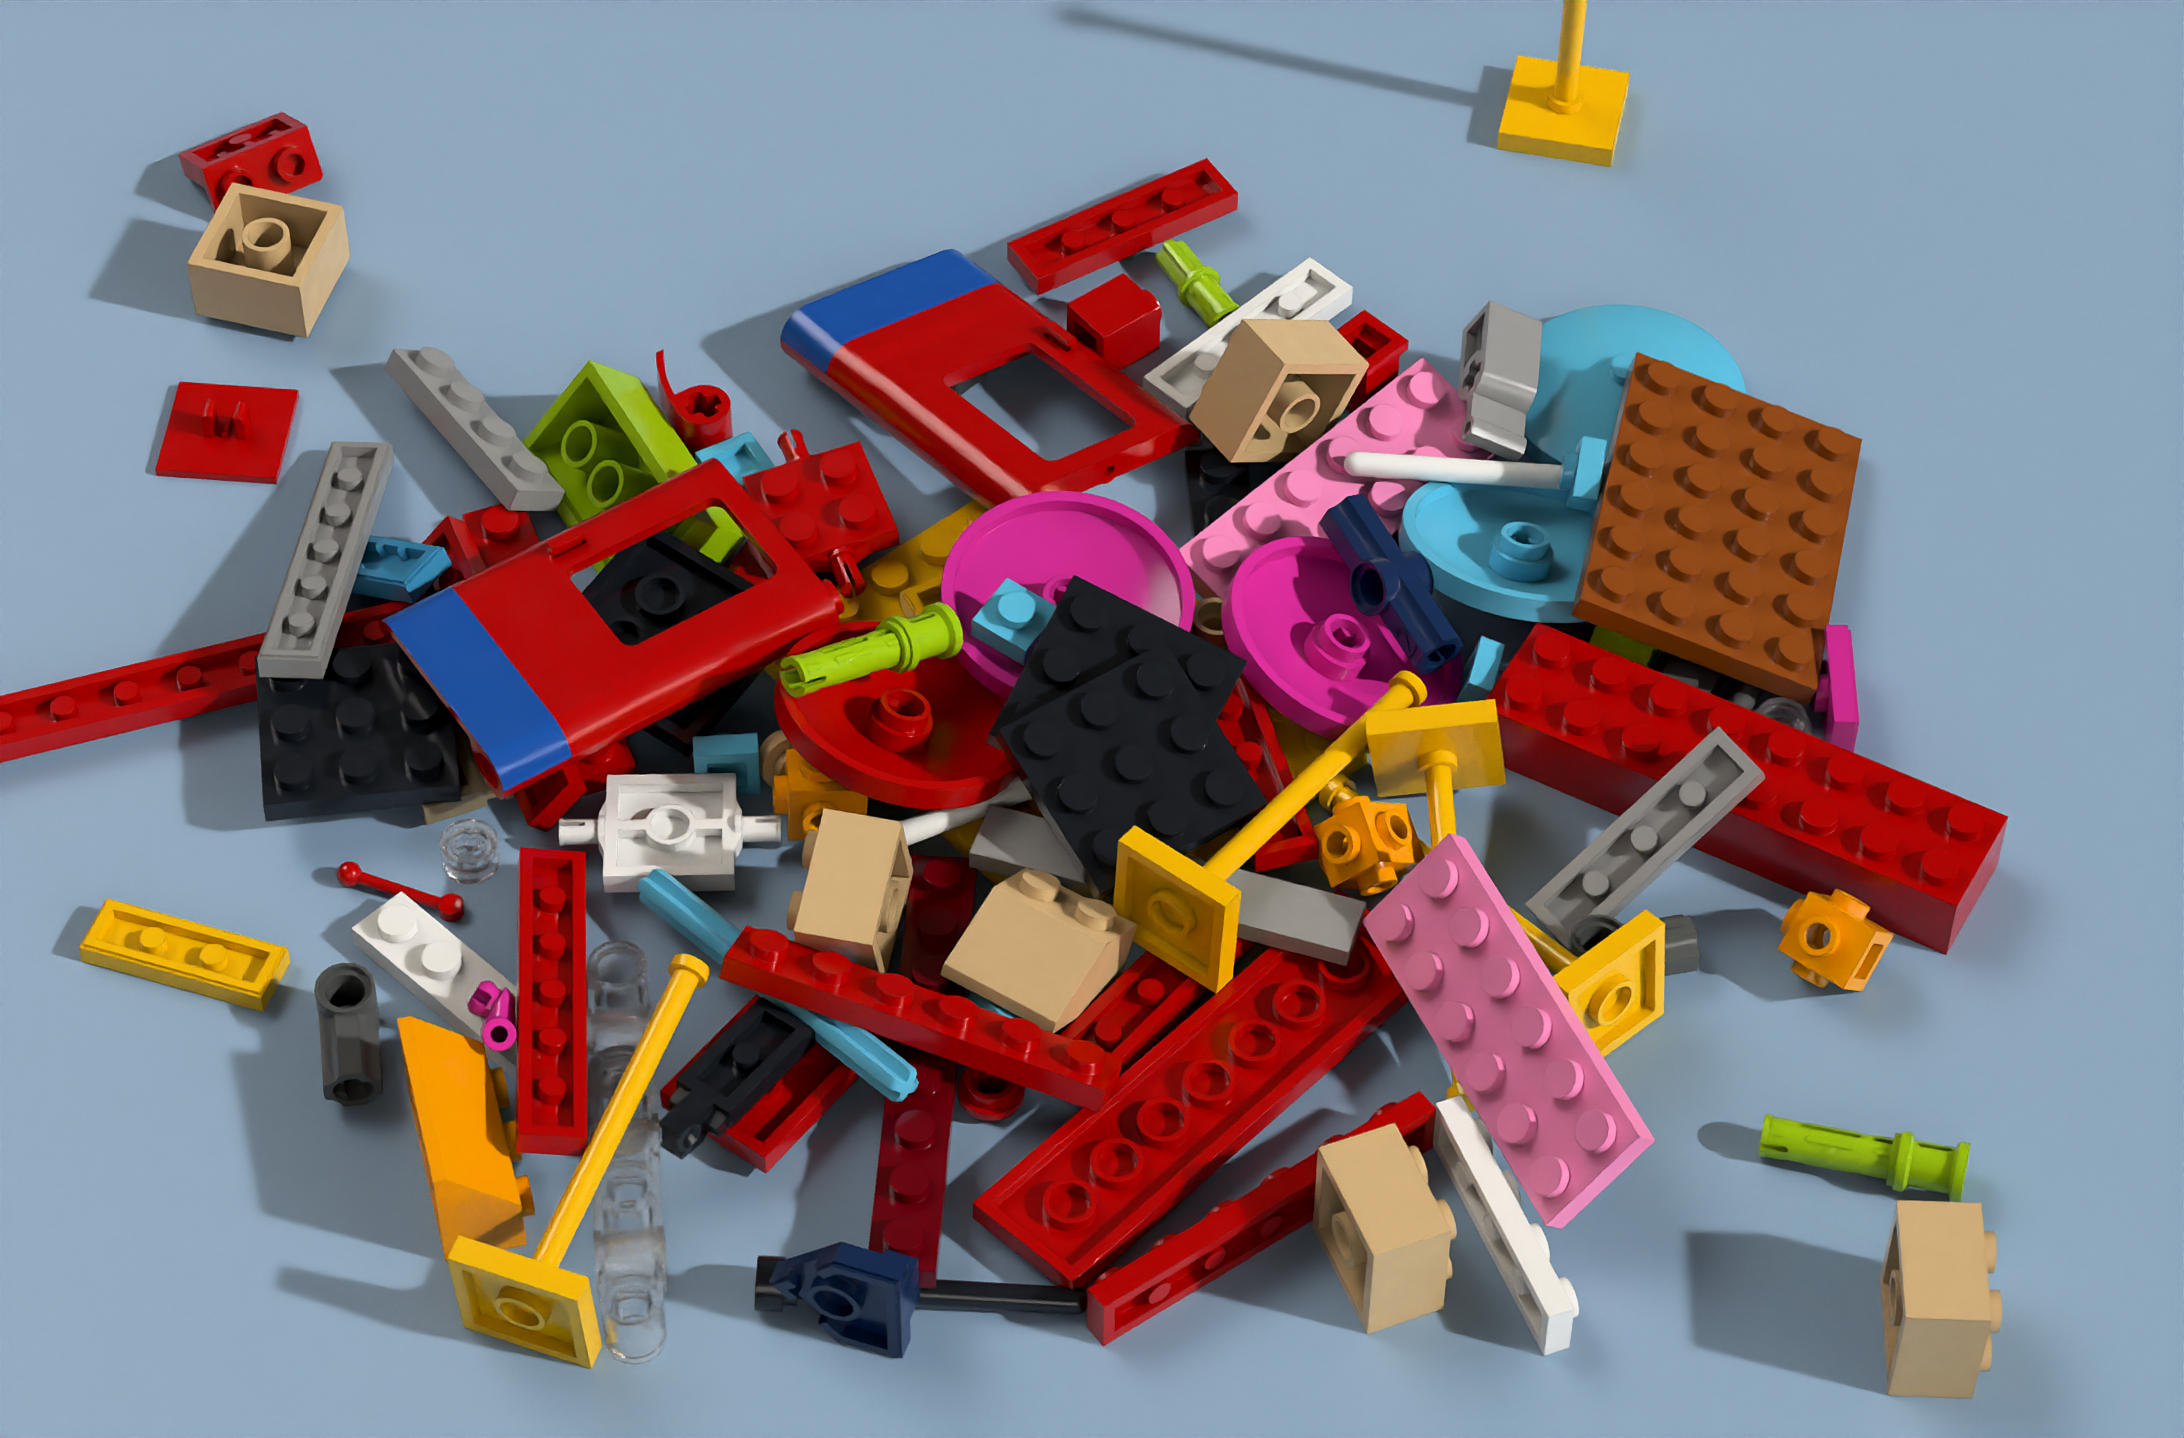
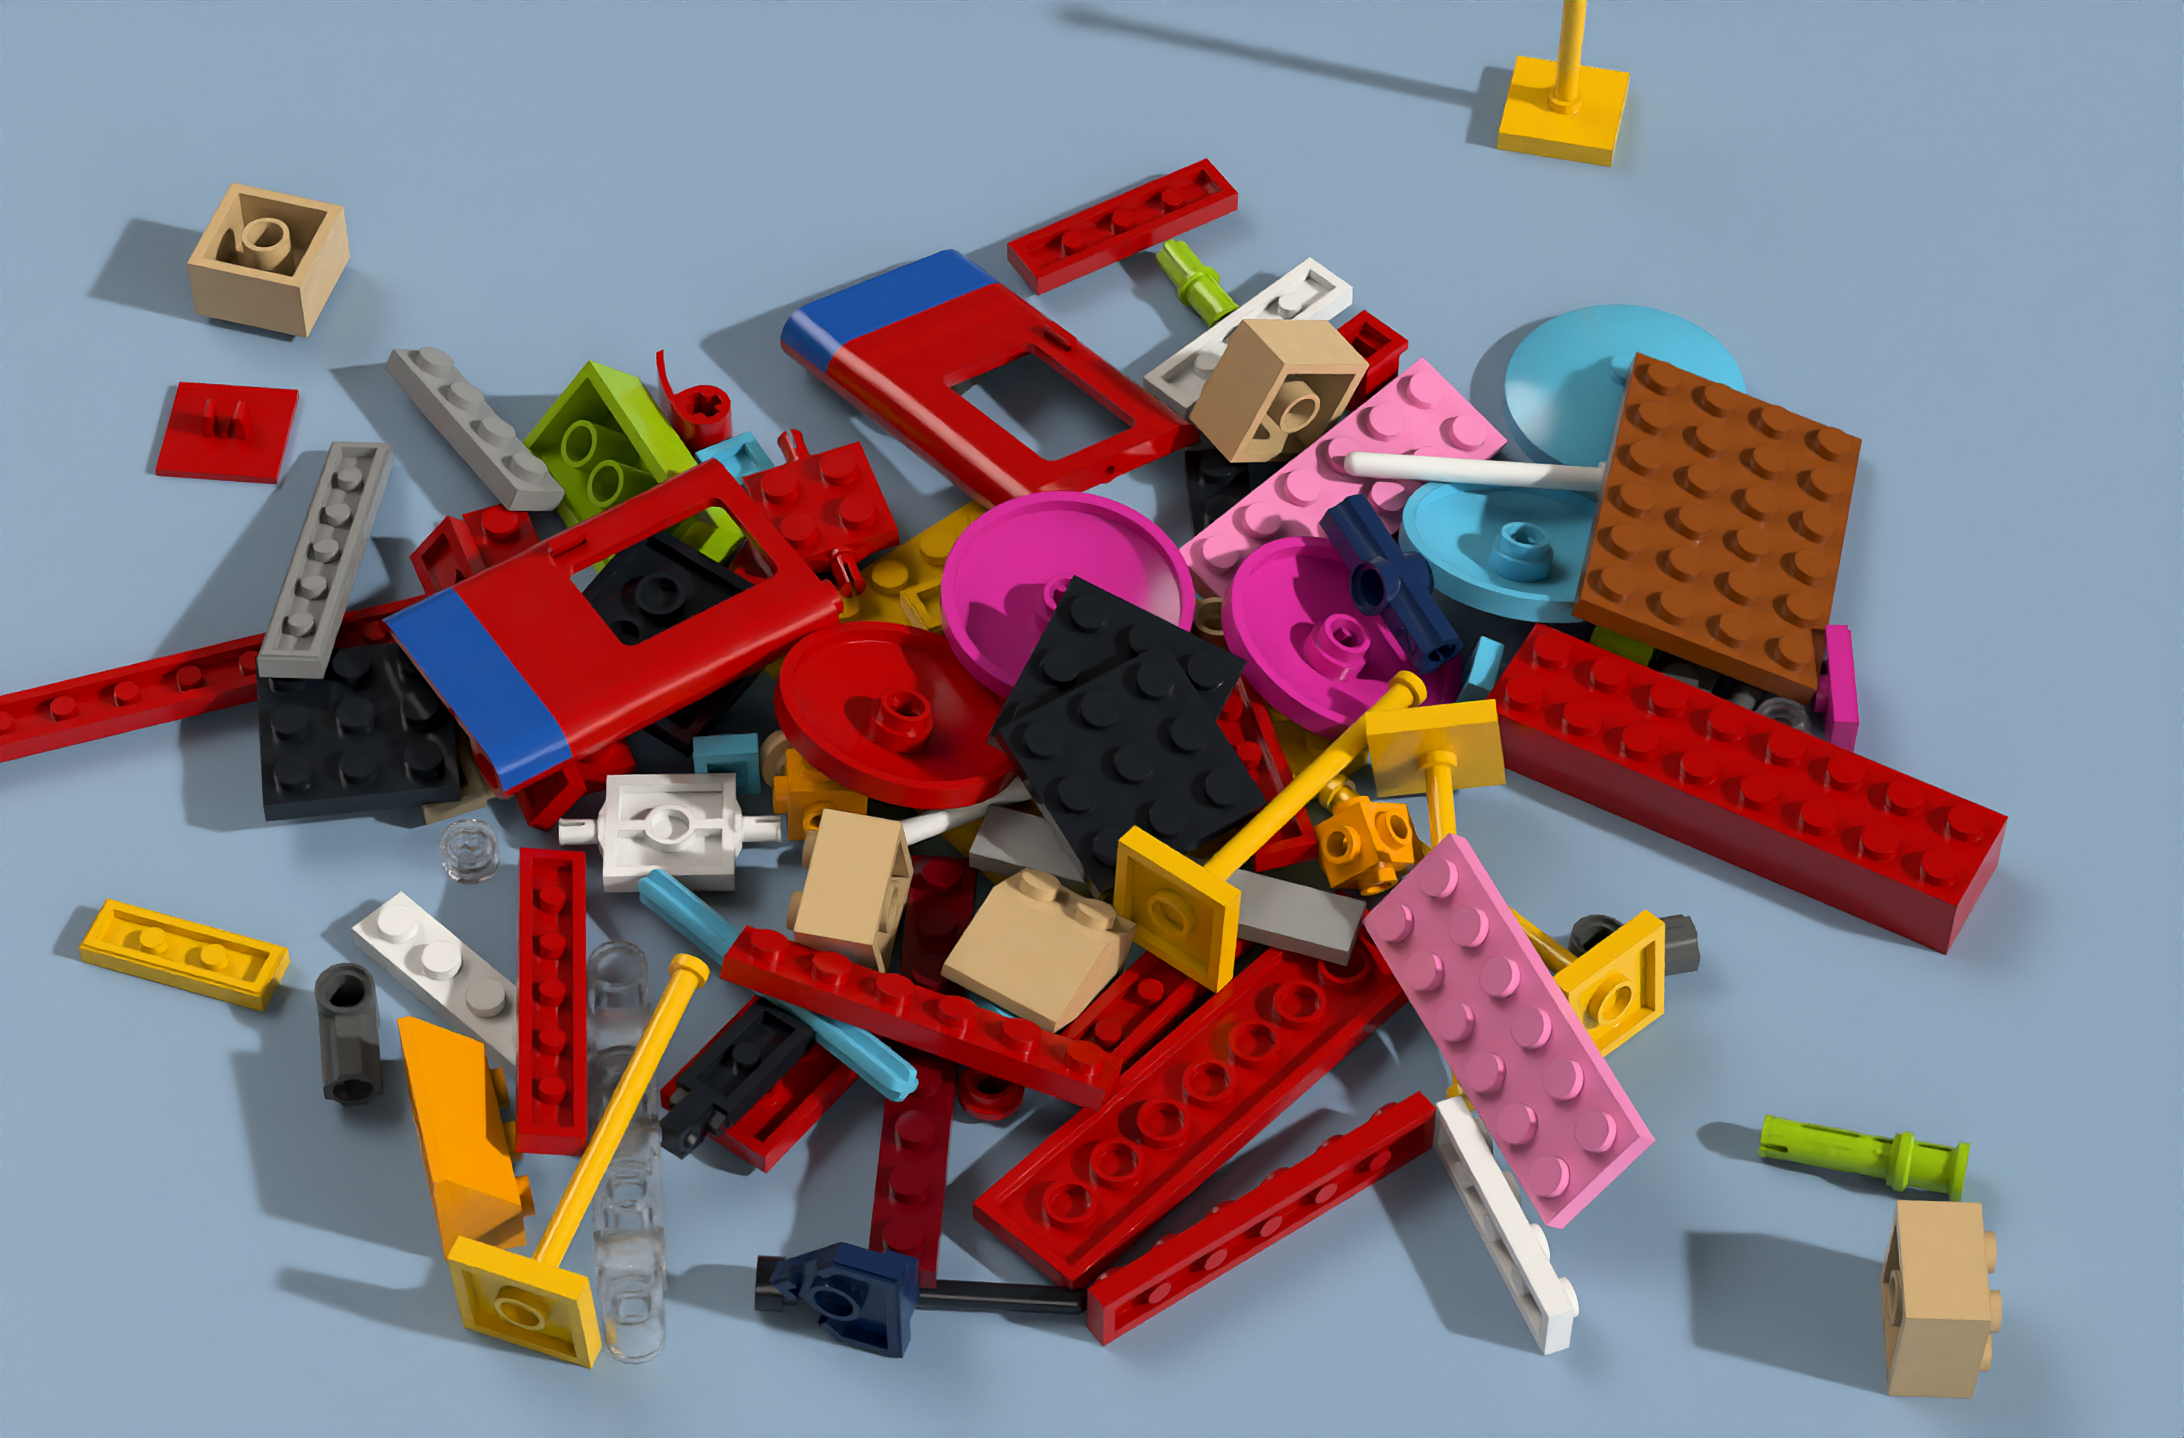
(264, 155): red bracket -> none
(399, 569): dark azure plate -> none
(449, 906): red hinge -> none
(499, 1012): dark pink arm -> none
(894, 646): lime pin -> none
(1012, 620): medium azure plate -> none
(1117, 321): red brick -> none
(1383, 1227): tan brick -> none
(1499, 378): light grey piece -> none
(1583, 472): medium azure plate -> none
(1648, 836): light grey plate -> none
(1833, 940): light orange brick -> none

